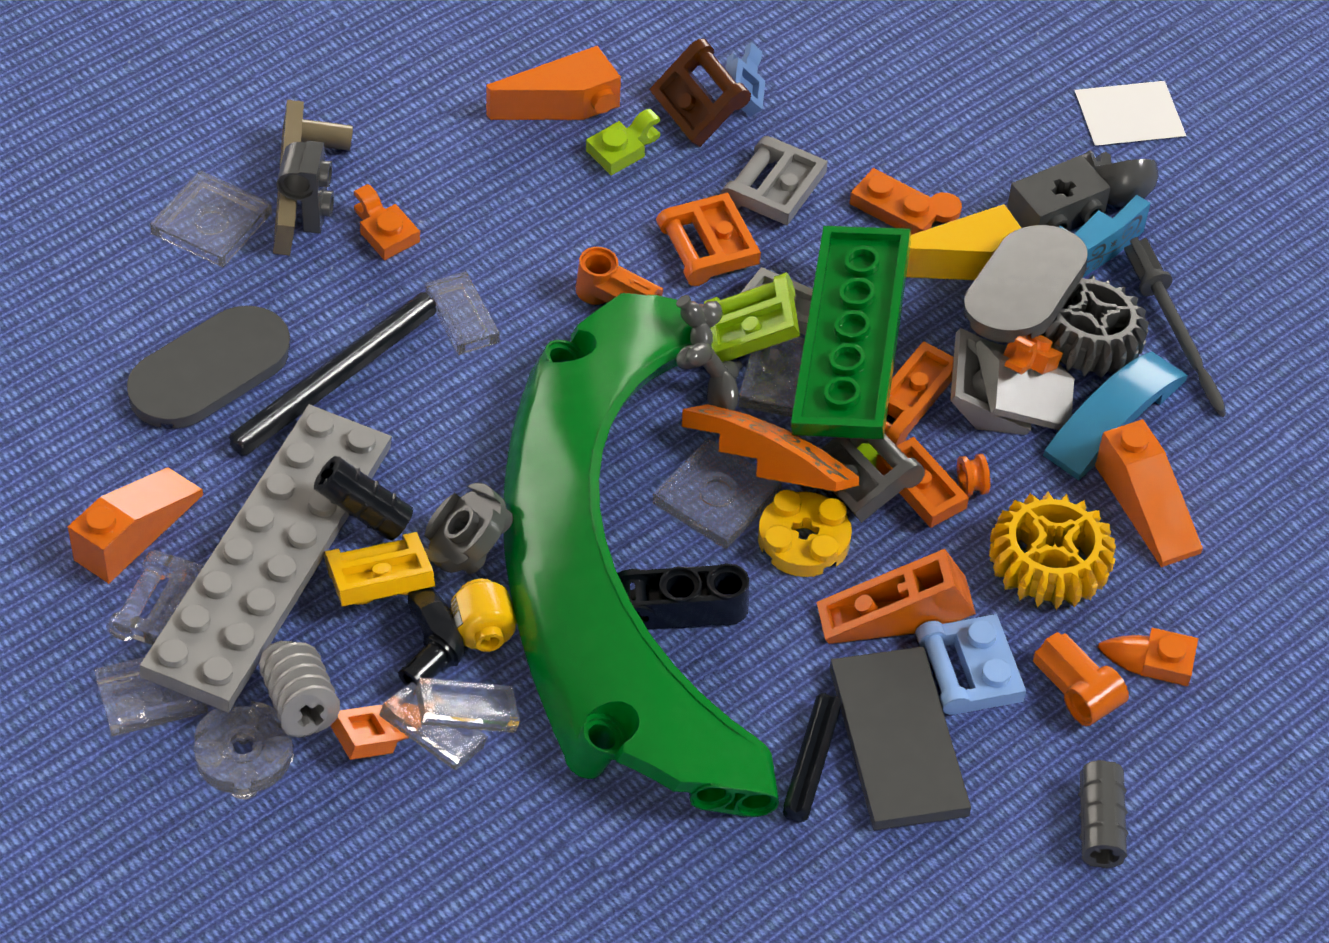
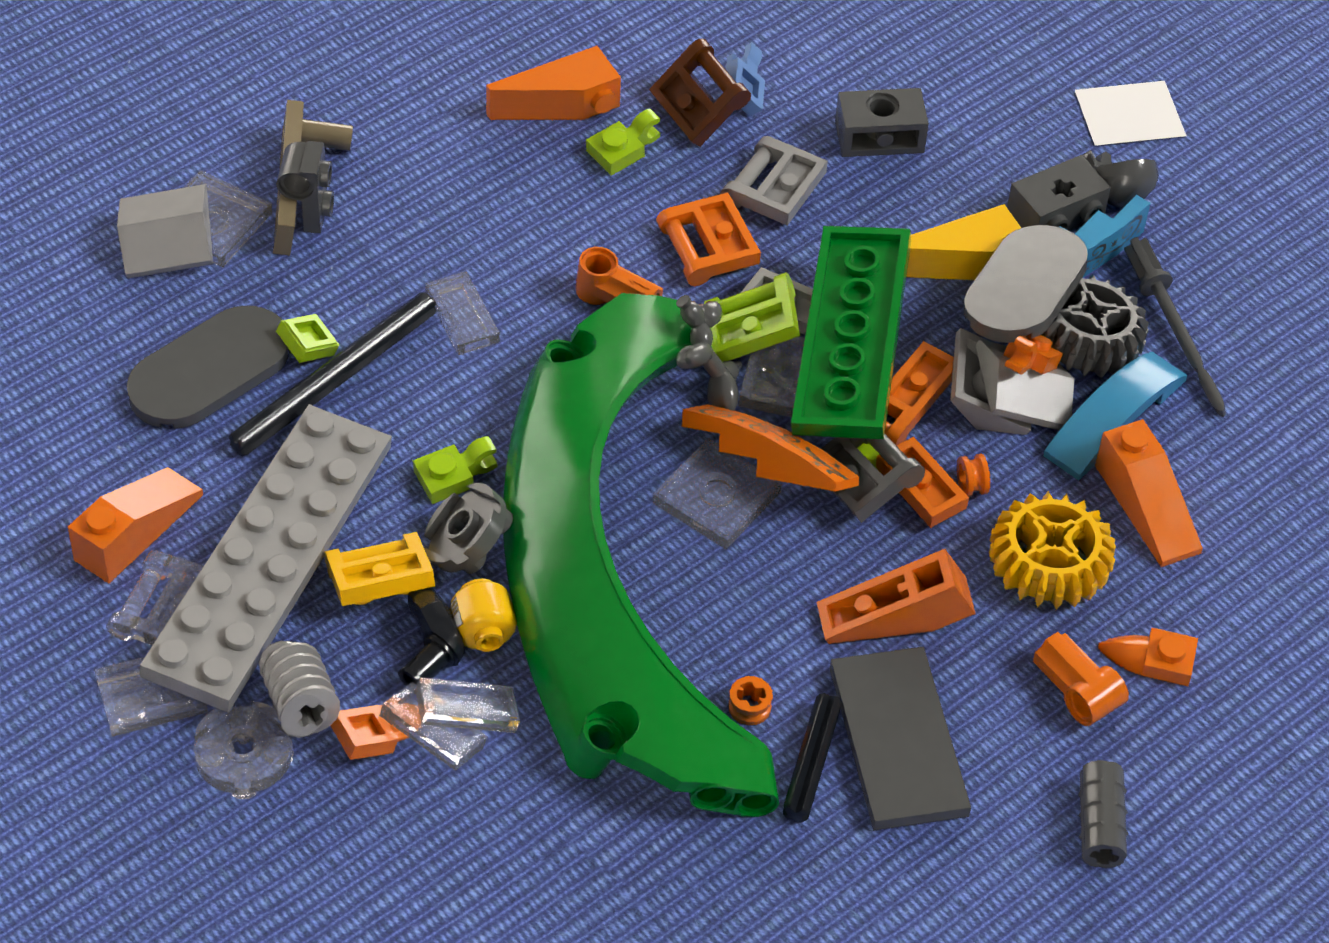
(165, 231): none -> light grey slope
(307, 338): none -> lime tile
(363, 498): black axle -> none
(384, 229): orange plate -> none
(451, 472): none -> lime plate
(702, 591): black piece -> none
(759, 691): none -> orange bush
(809, 511): yellow plate -> none
(881, 122): none -> dark grey brick
(901, 204): orange hinge -> none
(984, 659): light blue plate -> none

